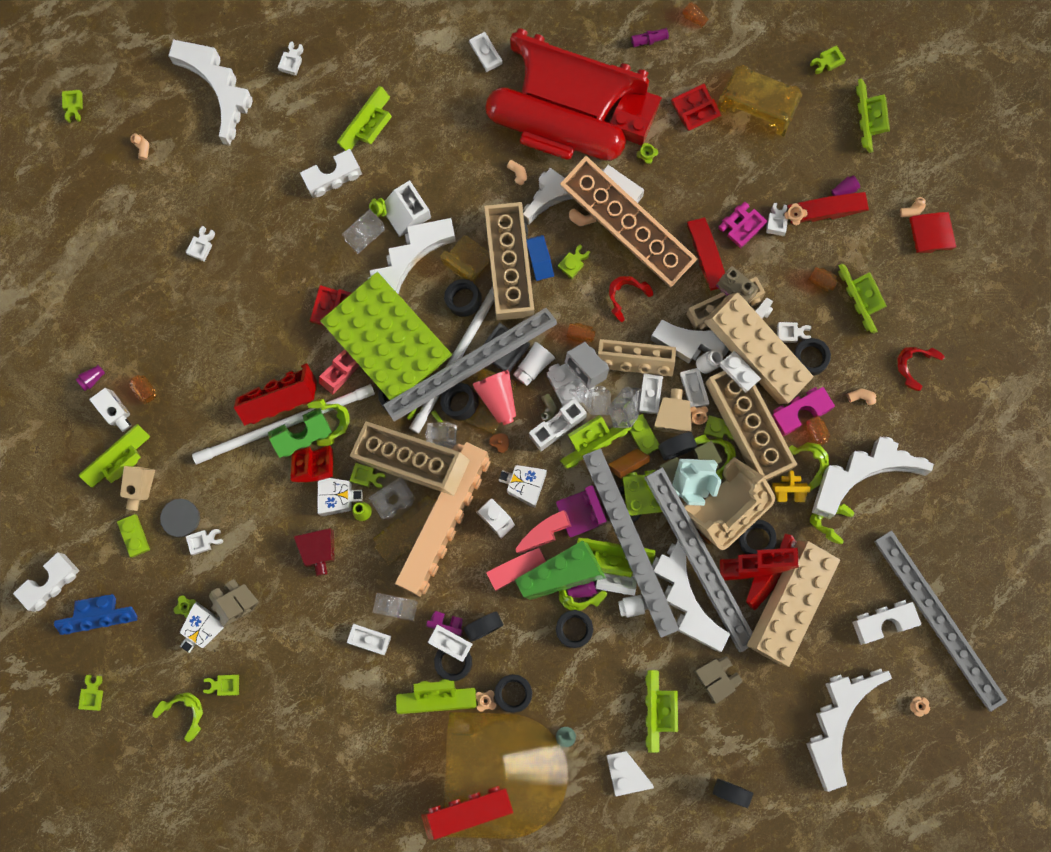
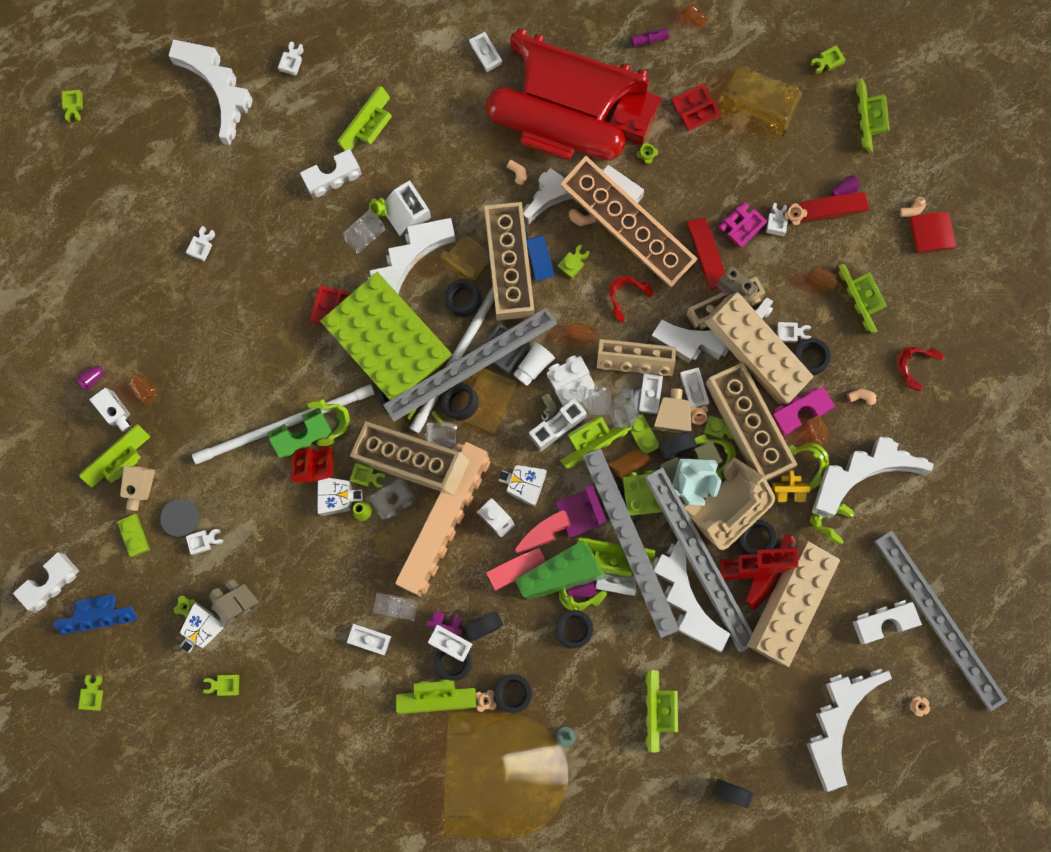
(143, 145): light nougat arm -> none
(189, 700): lime helmet -> none
(277, 396): red wedge -> none
(317, 549): dark red torso -> none
(339, 372): coral slope -> none
(467, 813): red wedge -> none
(497, 396): coral cone -> none
(500, 442): dark orange piece -> none
(587, 365): light grey brick -> none
(626, 774): white wing -> none
(632, 606): white brick -> none
(709, 361): white brick -> none
(725, 685): dark tan hips -> none
(739, 371): white plate -> none

